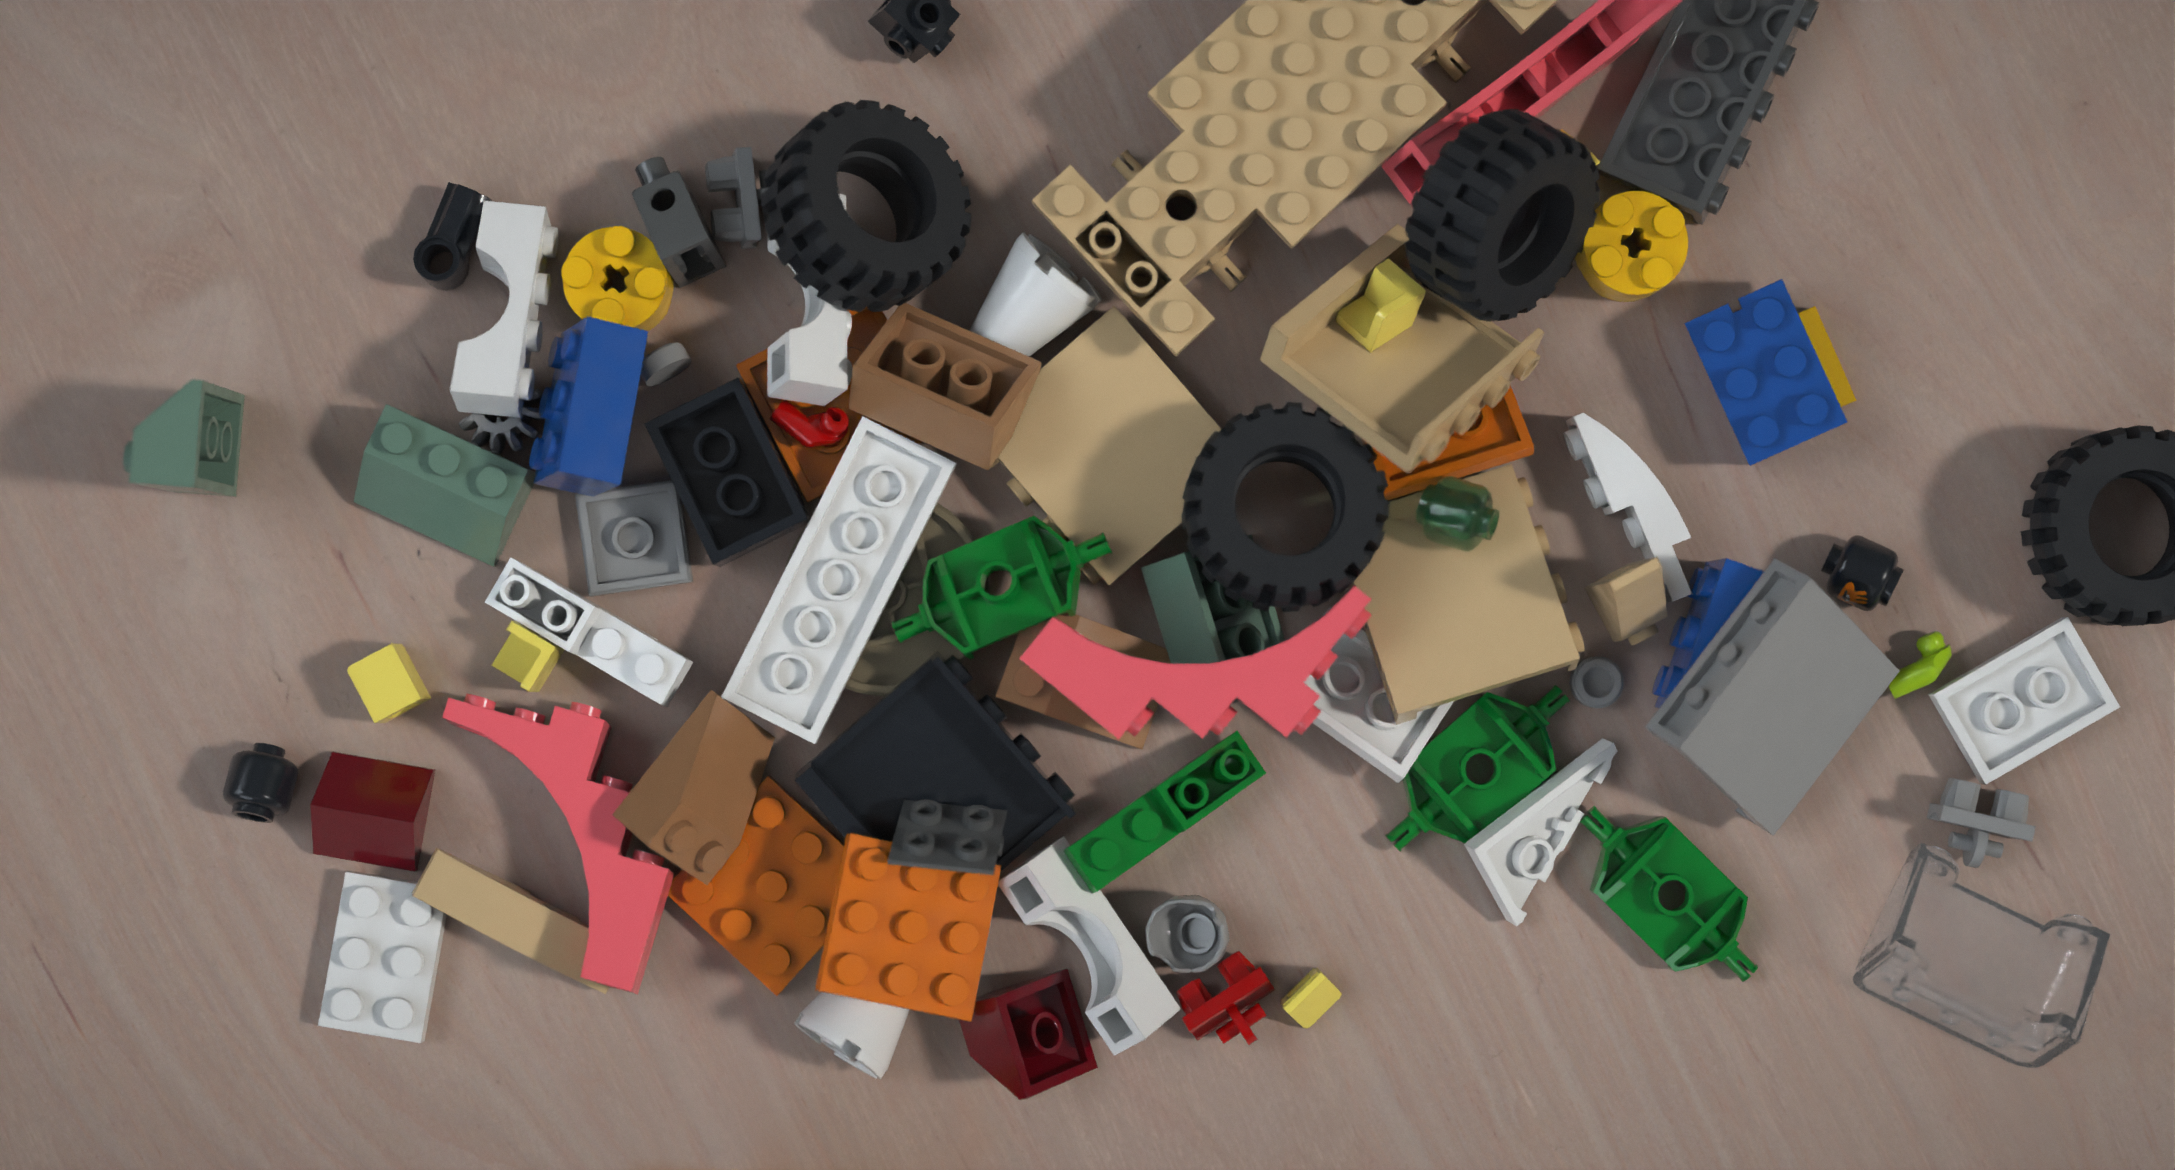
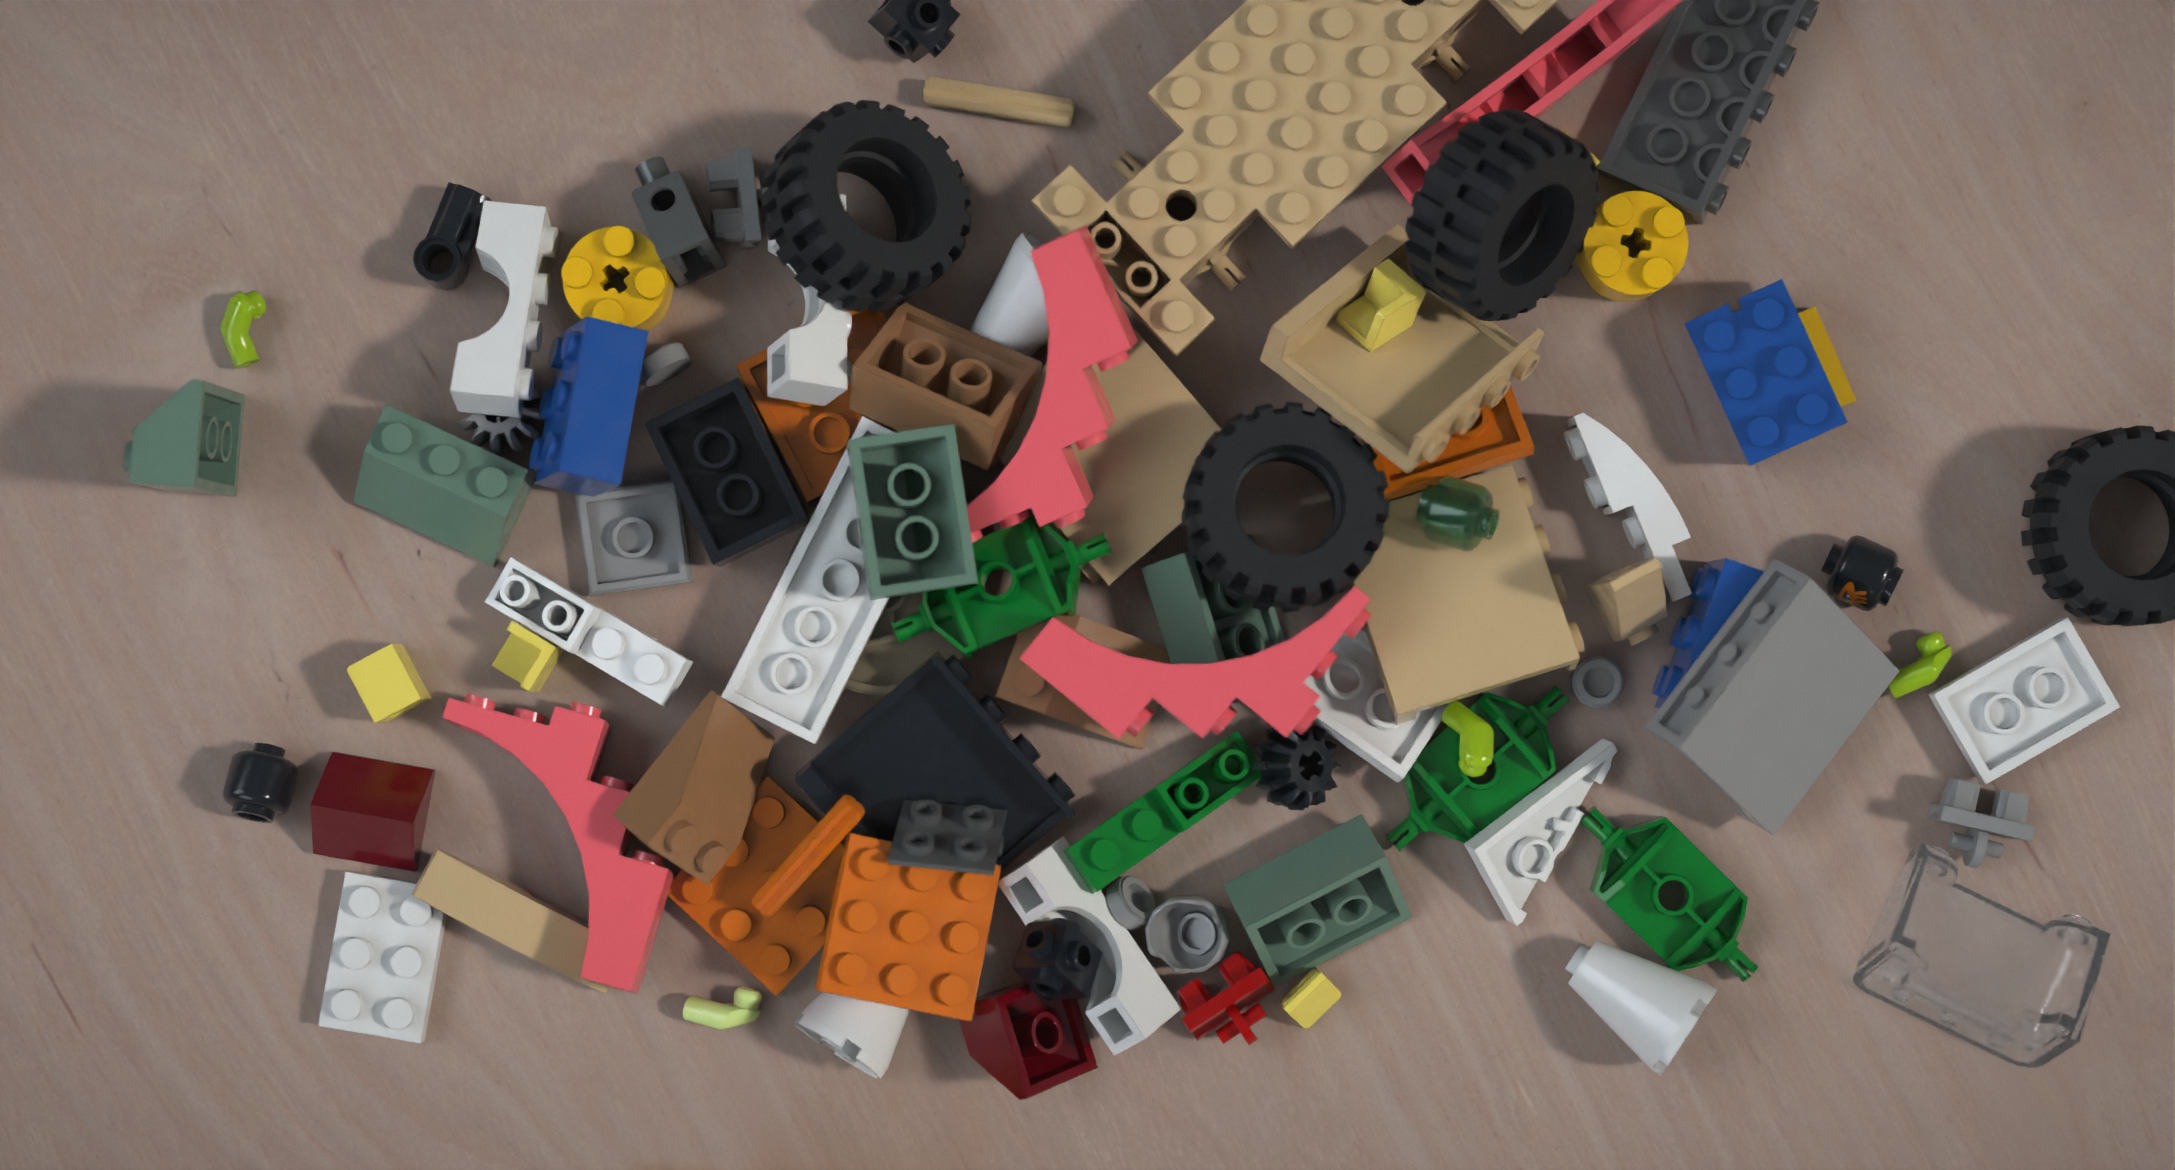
(236, 324): none -> lime arm
(724, 1015): none -> yellowish green arm
(808, 855): none -> orange axle
(814, 429): red arm -> none
(911, 511): none -> sand green slope
(998, 102): none -> tan axle
(1057, 960): none -> black brick
(1084, 329): none -> coral arch
(1130, 902): none -> light grey tile
(1296, 768): none -> black gear
(1318, 900): none -> sand green slope
(1475, 738): none -> lime arm
(1639, 1000): none -> white cone

